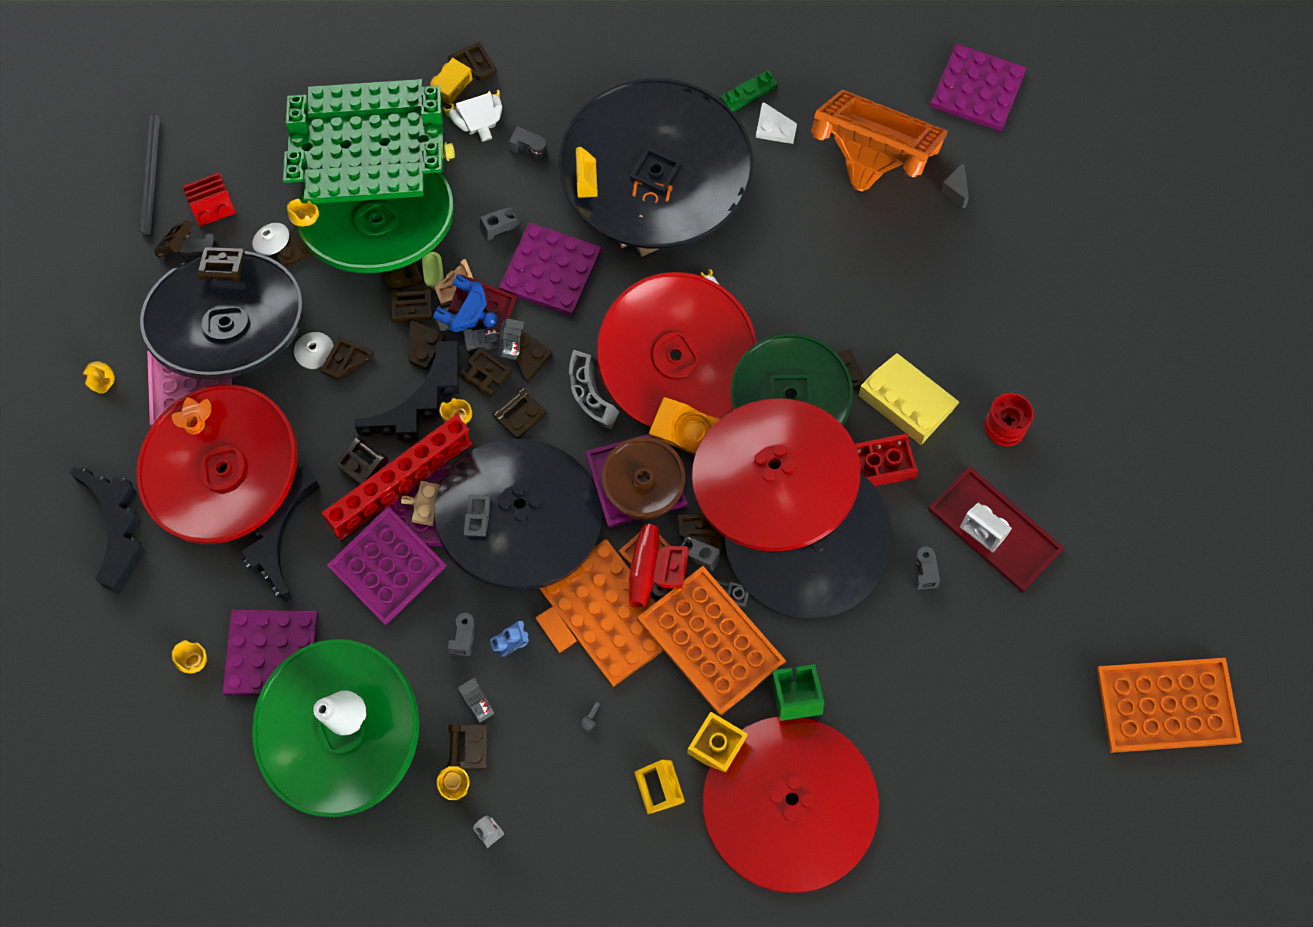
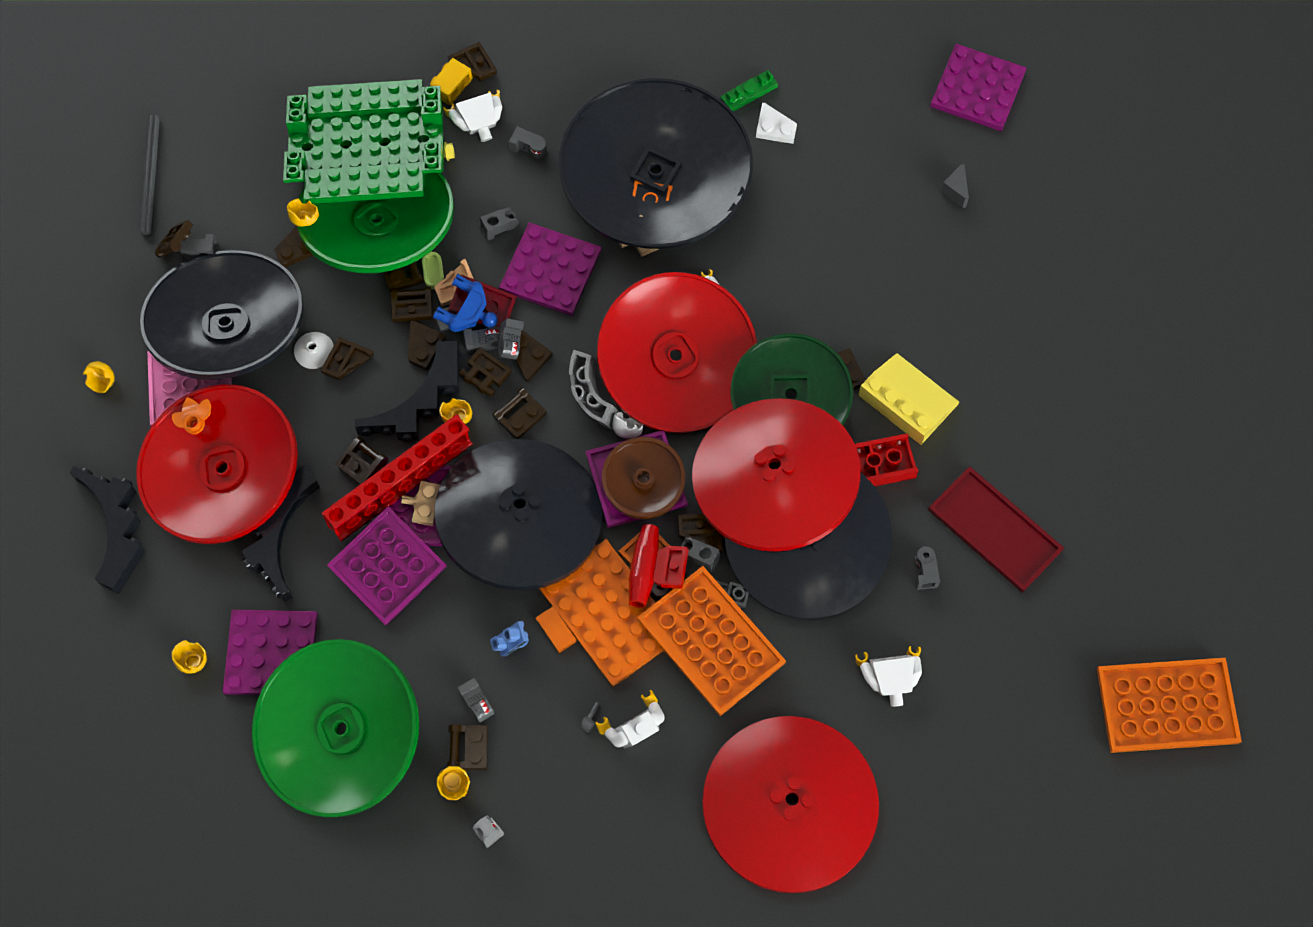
(209, 199): red plate -> none
(221, 258): dark brown plate -> none
(270, 239): white dish -> none
(341, 712): white cone -> none
(464, 635): dark grey leg -> none
(477, 515): dark grey slope -> none
(586, 173): yellow tile -> none
(626, 428): none -> white hair
(637, 727): none -> white torso
(669, 785): yellow tile -> none
(681, 425): light orange slope -> none
(717, 743): yellow slope -> none
(800, 697): green piece -> none
(876, 137): orange piece -> none
(892, 674): none -> white torso
(985, 526): white slope -> none
(1008, 419): red wheel -> none

